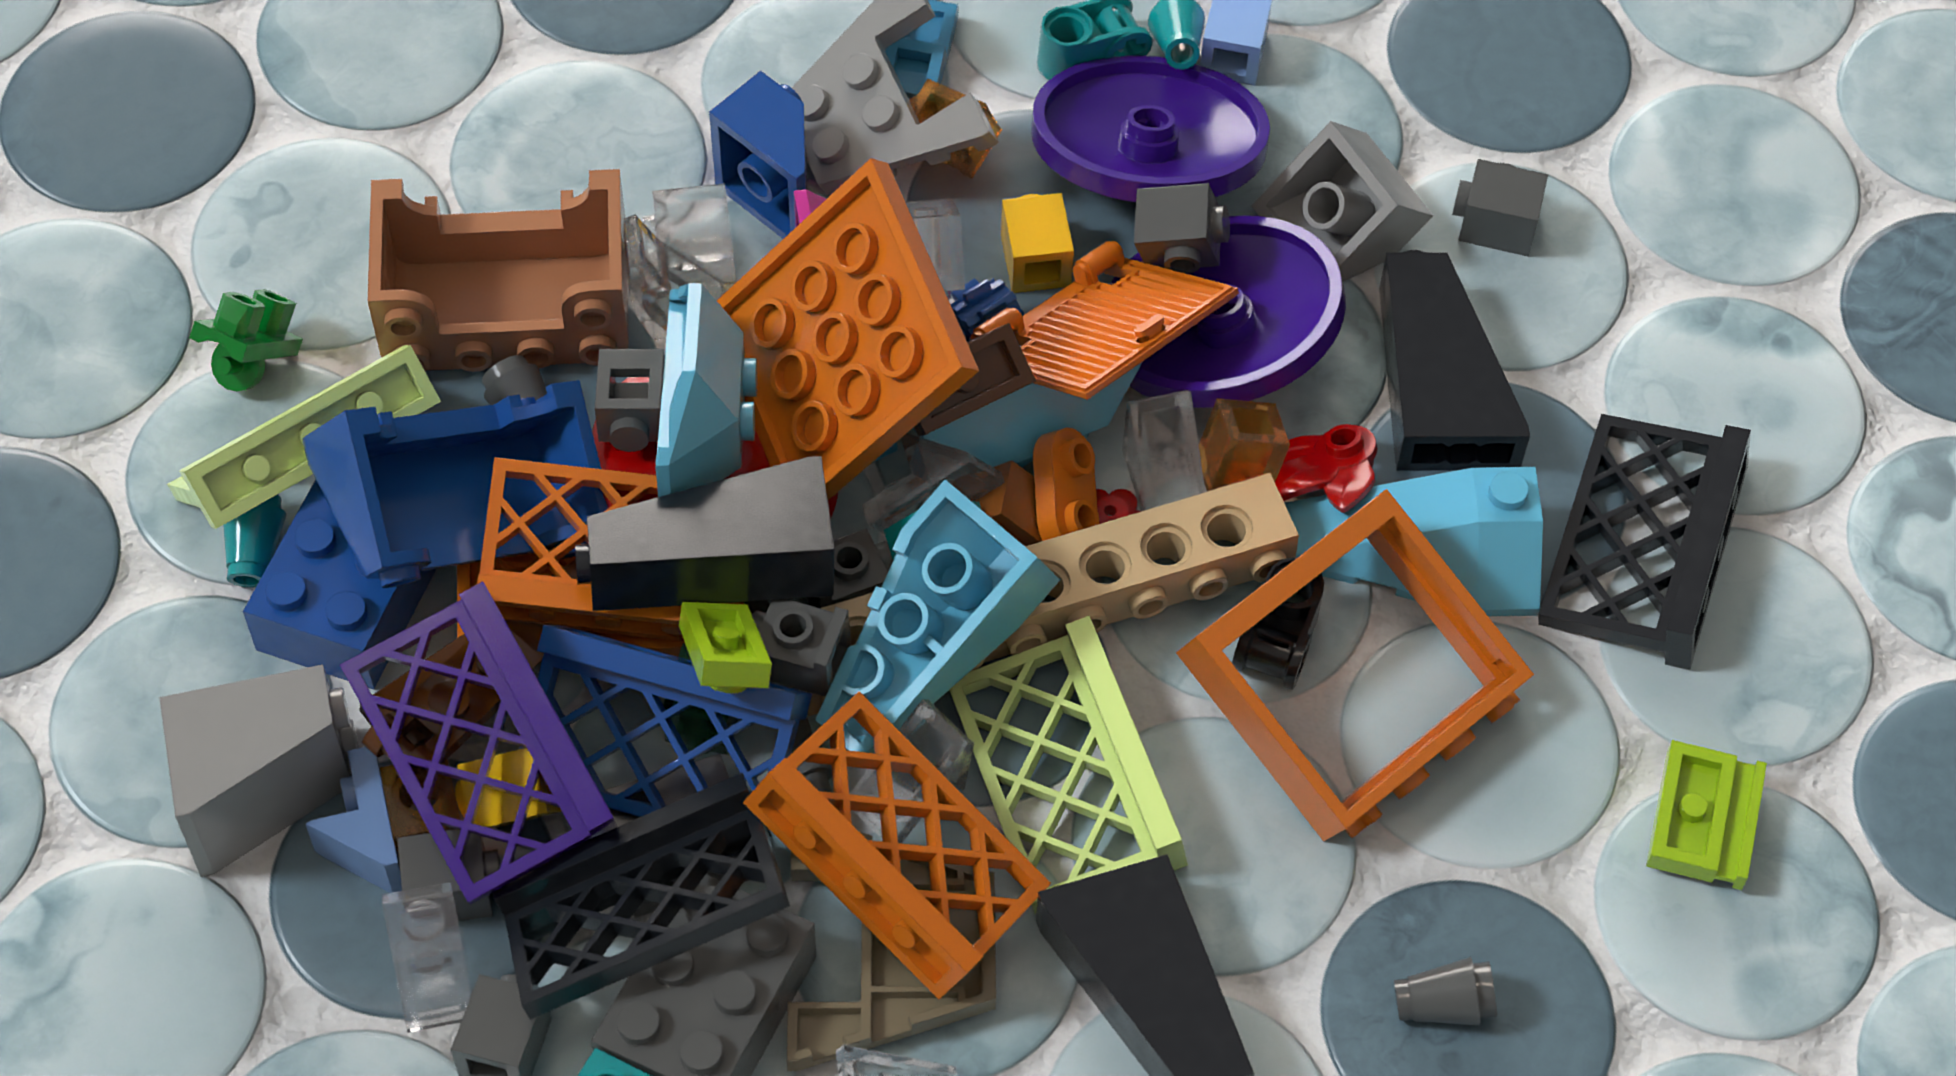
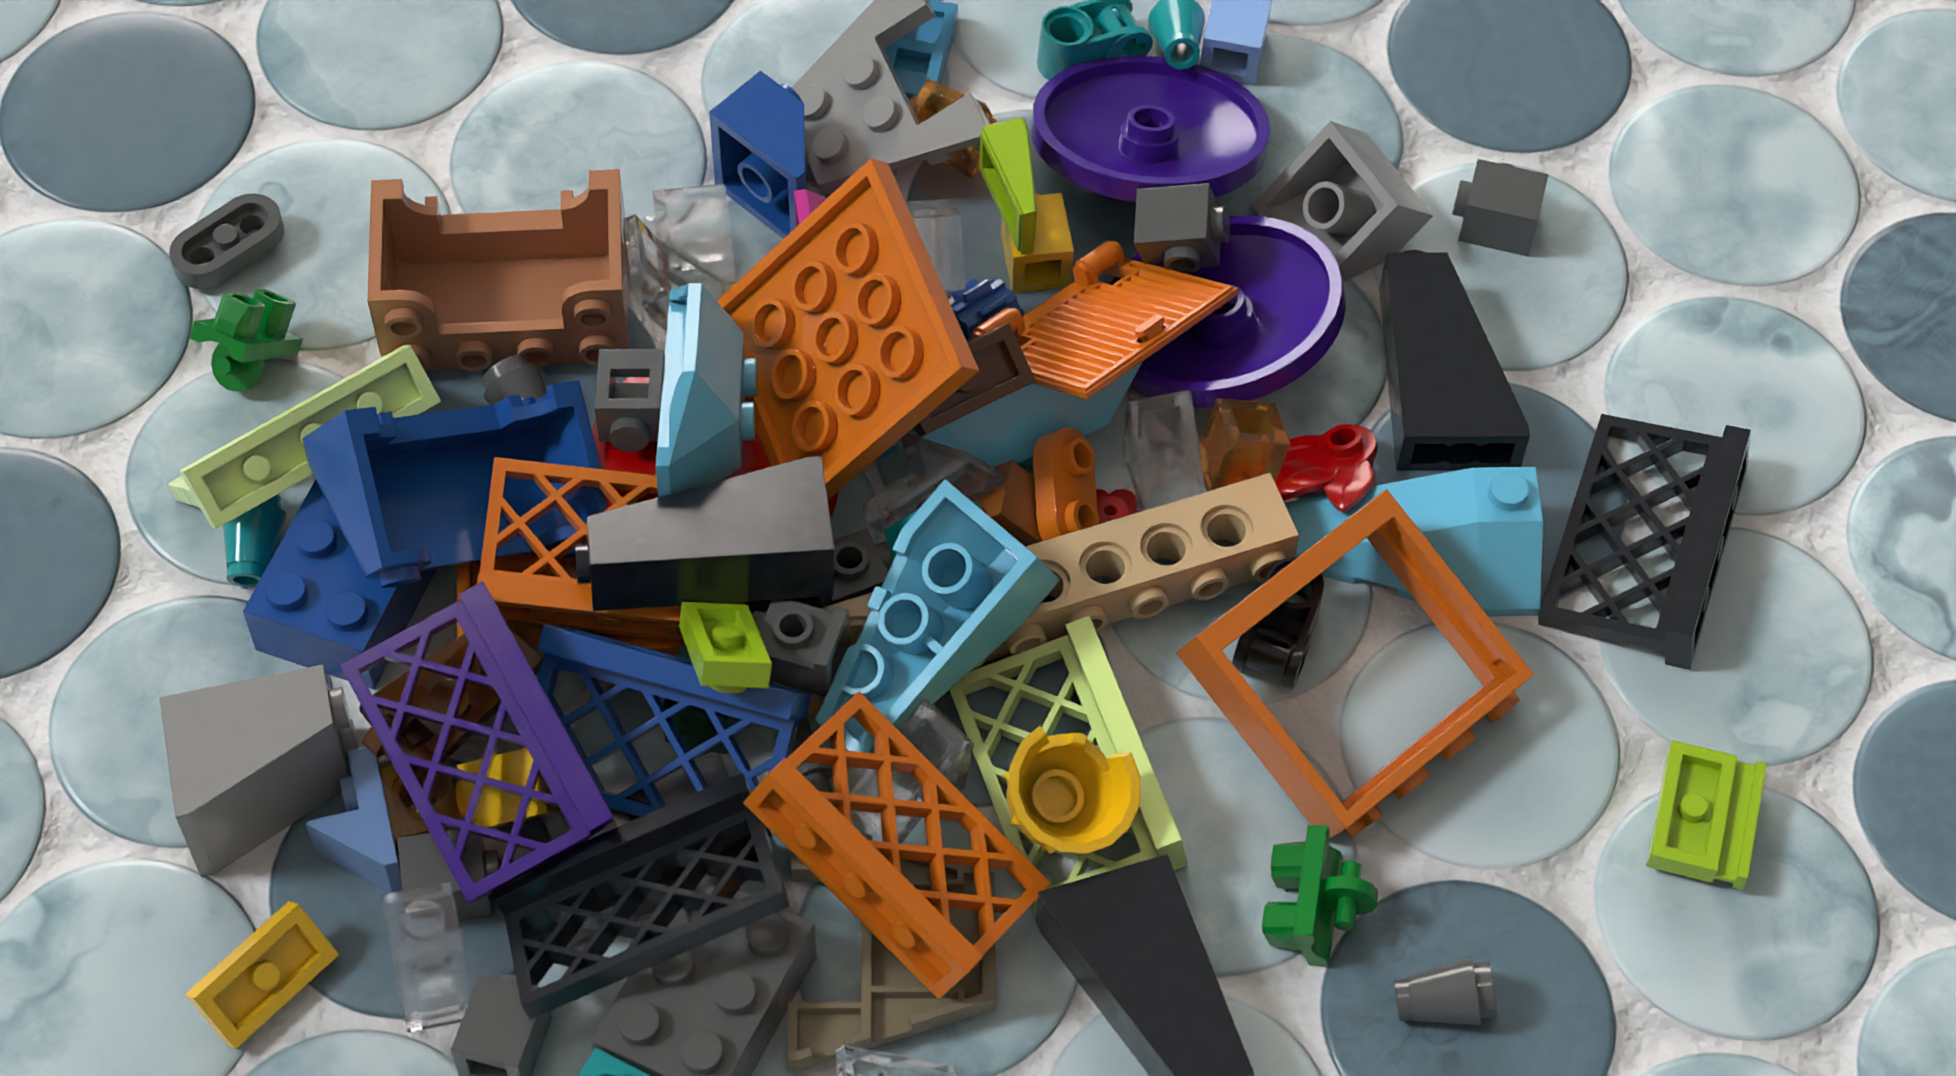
(224, 241): none -> dark grey plate
(262, 974): none -> yellow plate
(1009, 176): none -> lime slope
(1070, 793): none -> yellow helmet
(1327, 896): none -> green hips

